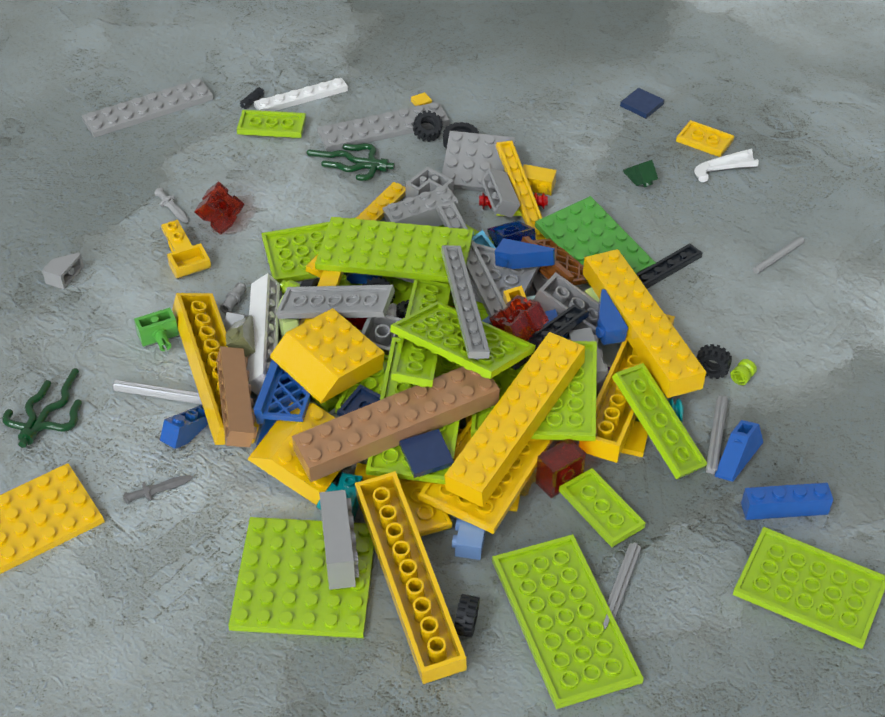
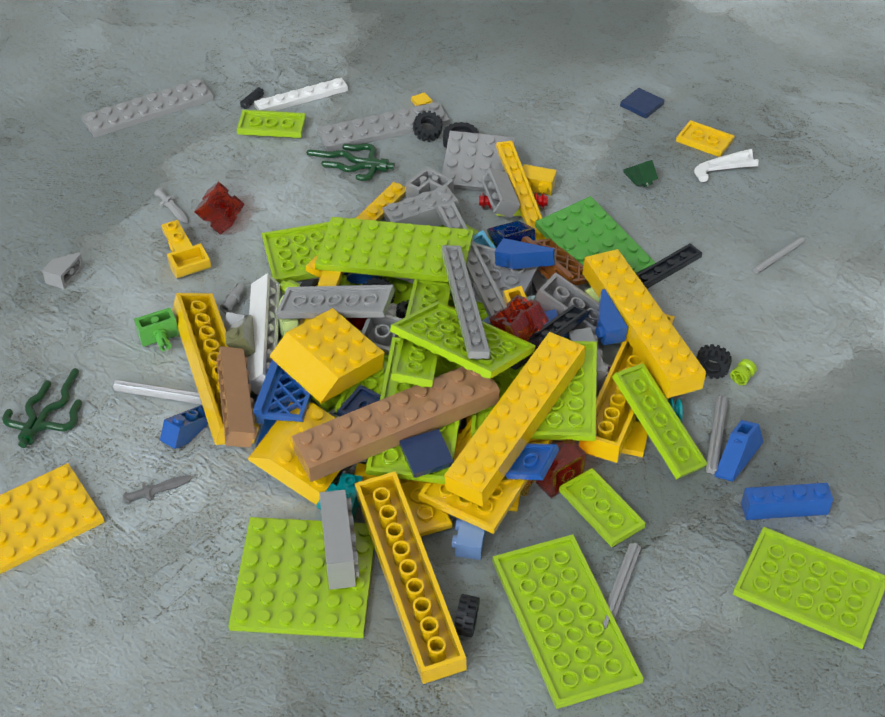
(533, 462): none -> blue tile

